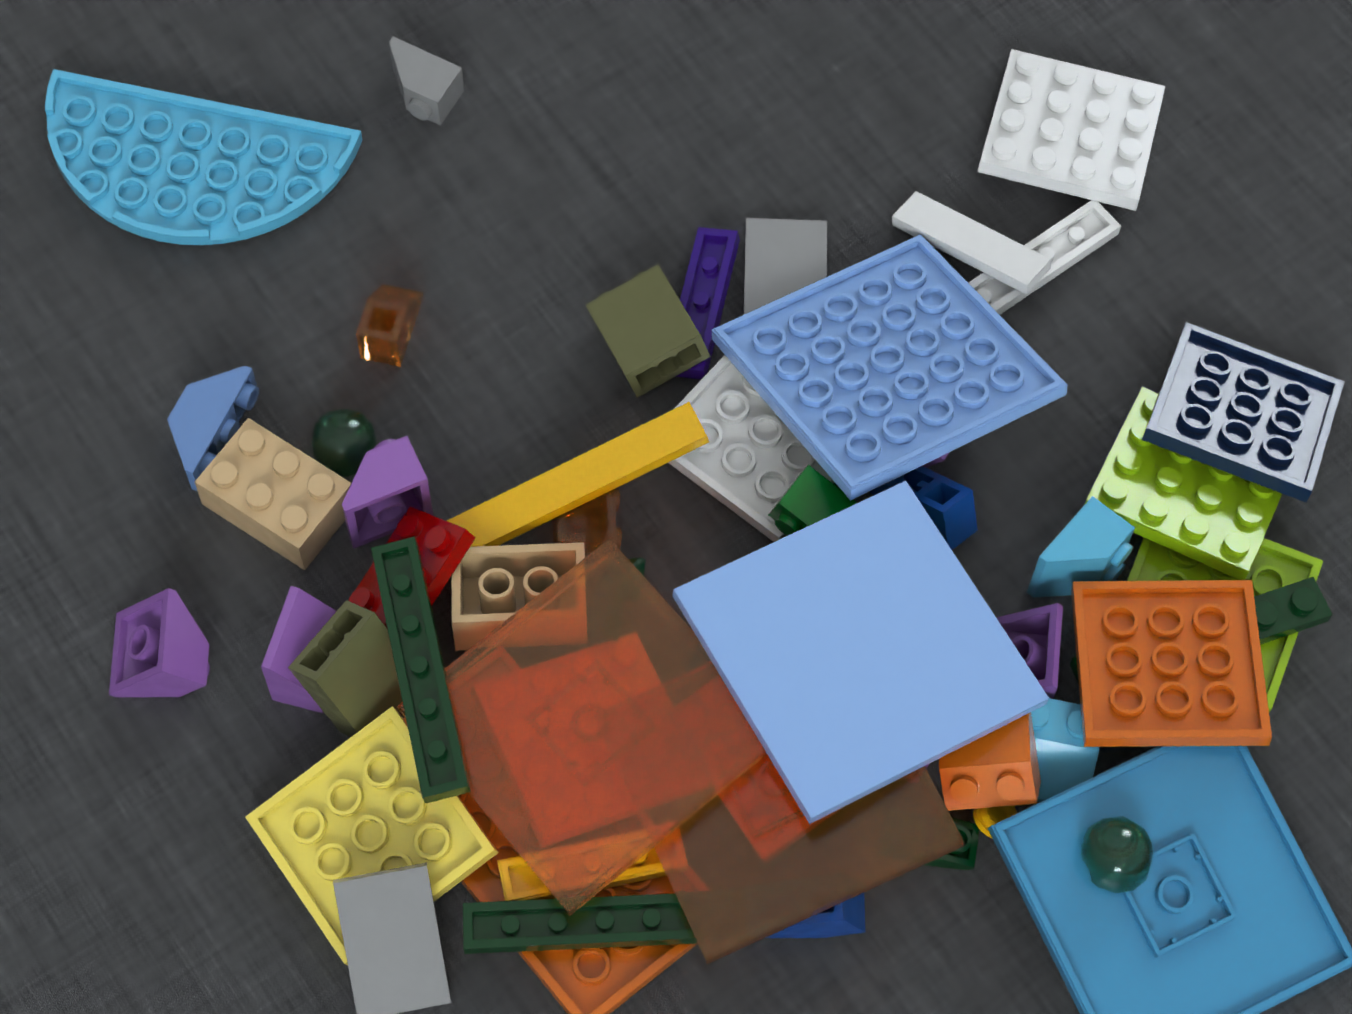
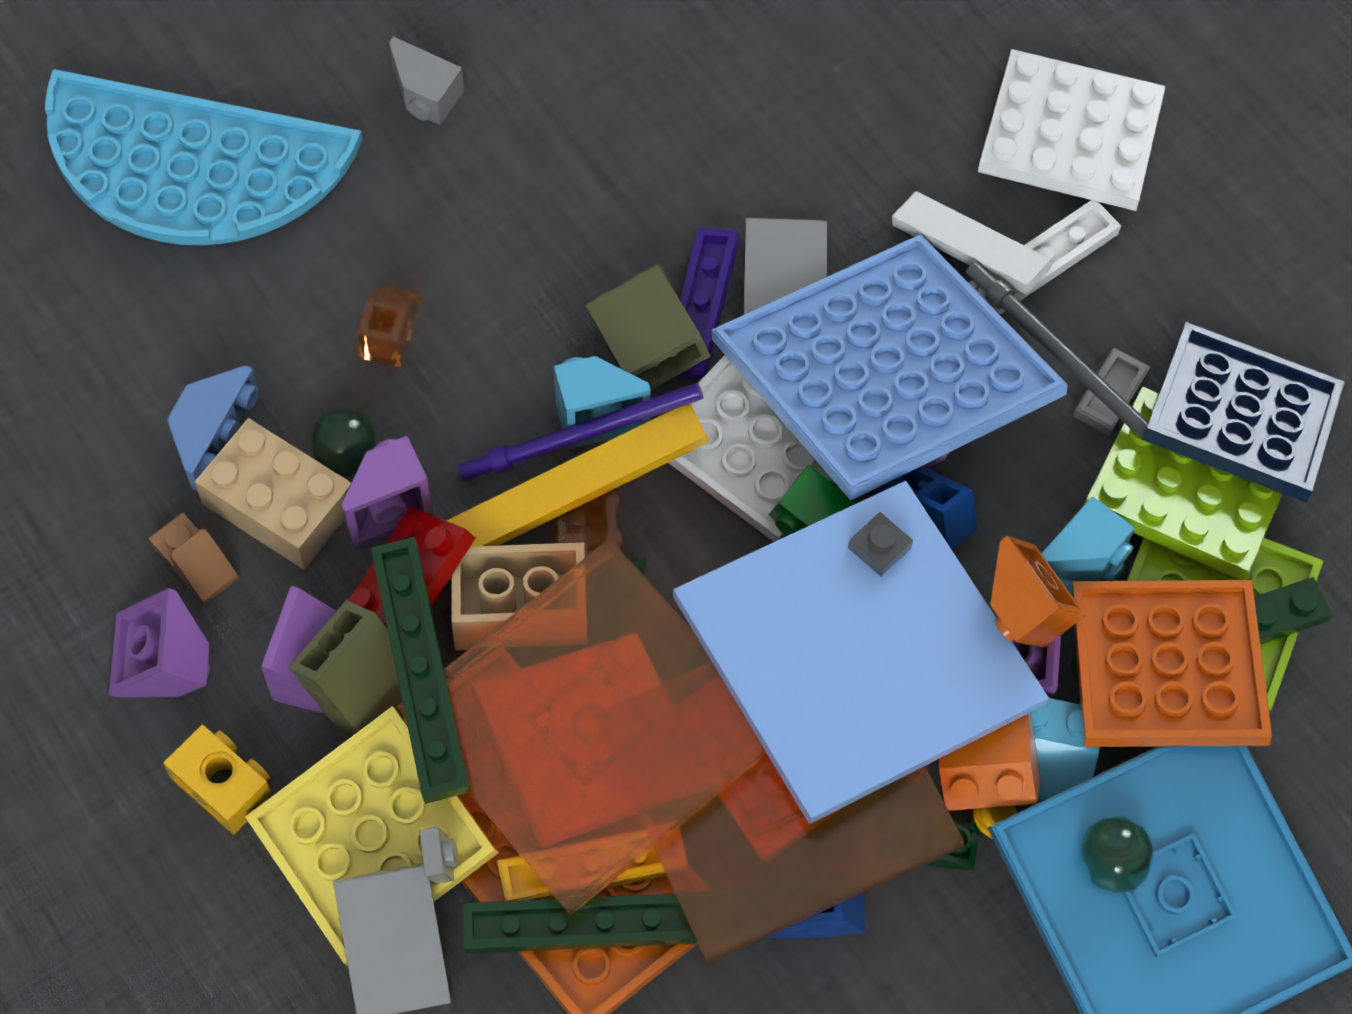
(194, 557): none -> medium nougat slope
(204, 755): none -> yellow brick
(438, 854): none -> light grey plate
(503, 458): none -> dark purple bar
(595, 388): none -> medium azure slope
(880, 544): none -> dark grey plate
(1002, 296): none -> dark grey bar
(1030, 596): none -> orange slope
(1125, 377): none -> light grey tile

